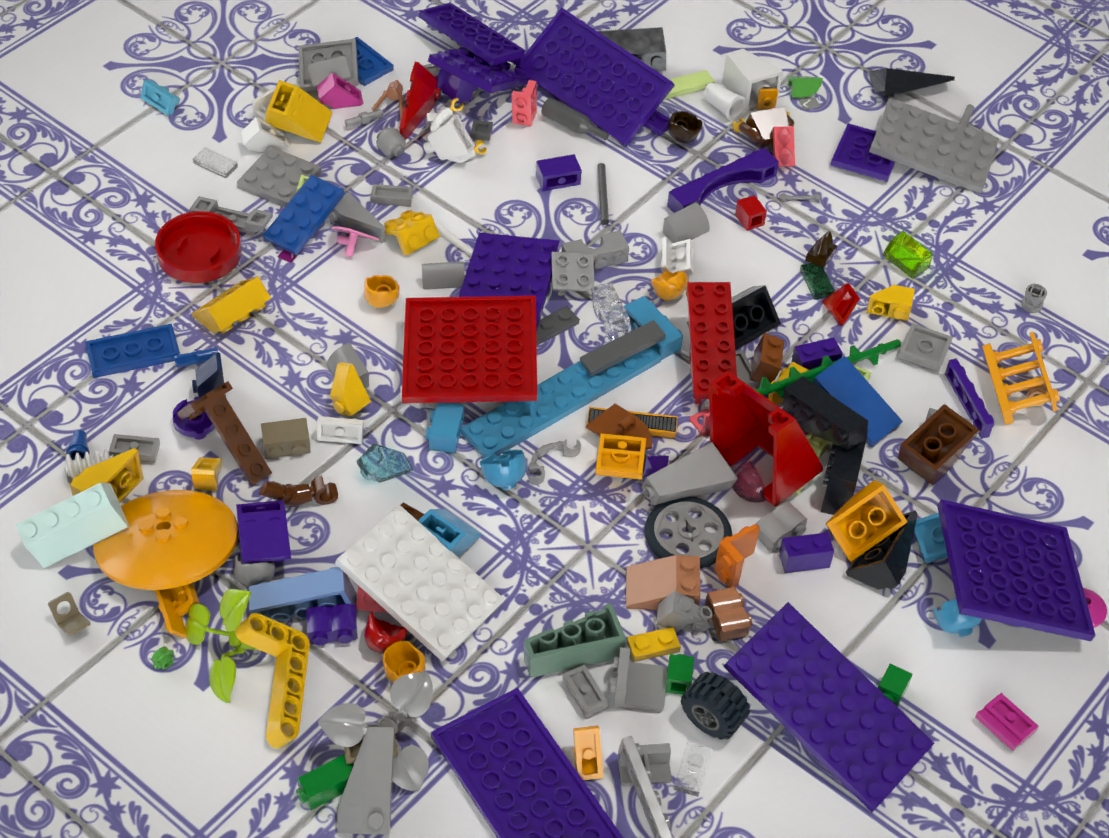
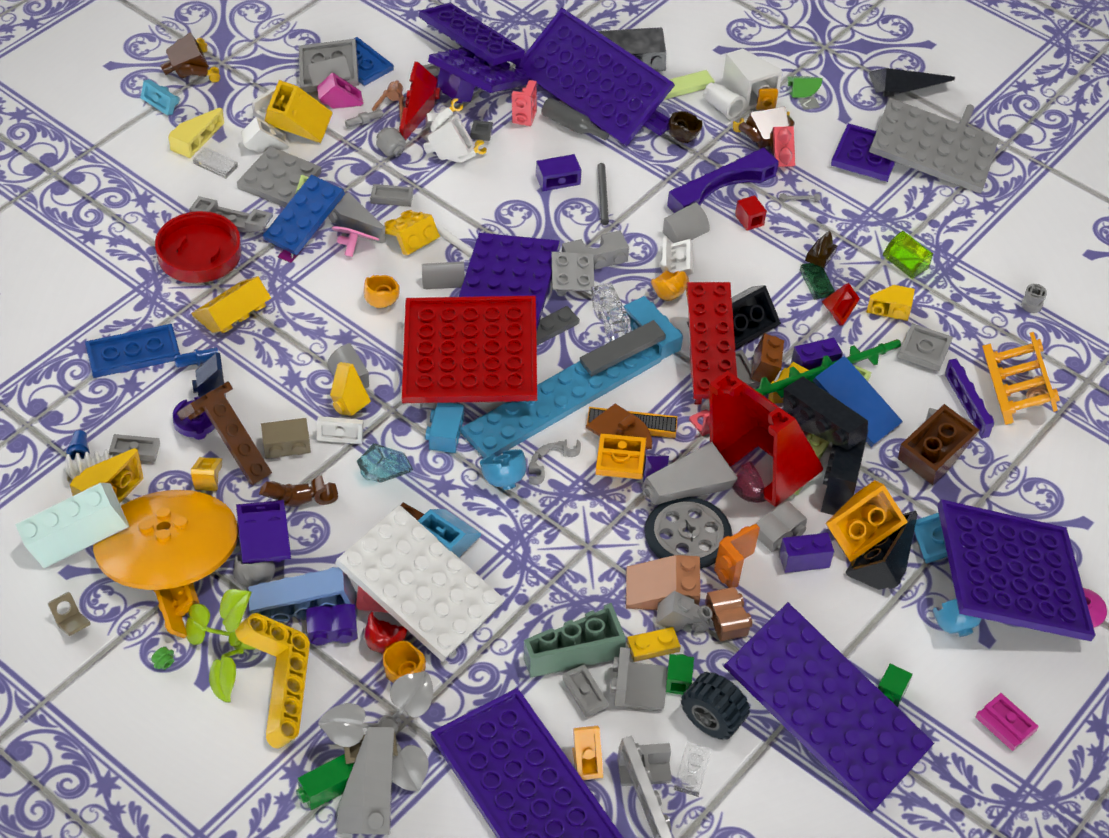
(188, 59): none -> reddish brown torso
(194, 133): none -> light yellow slope

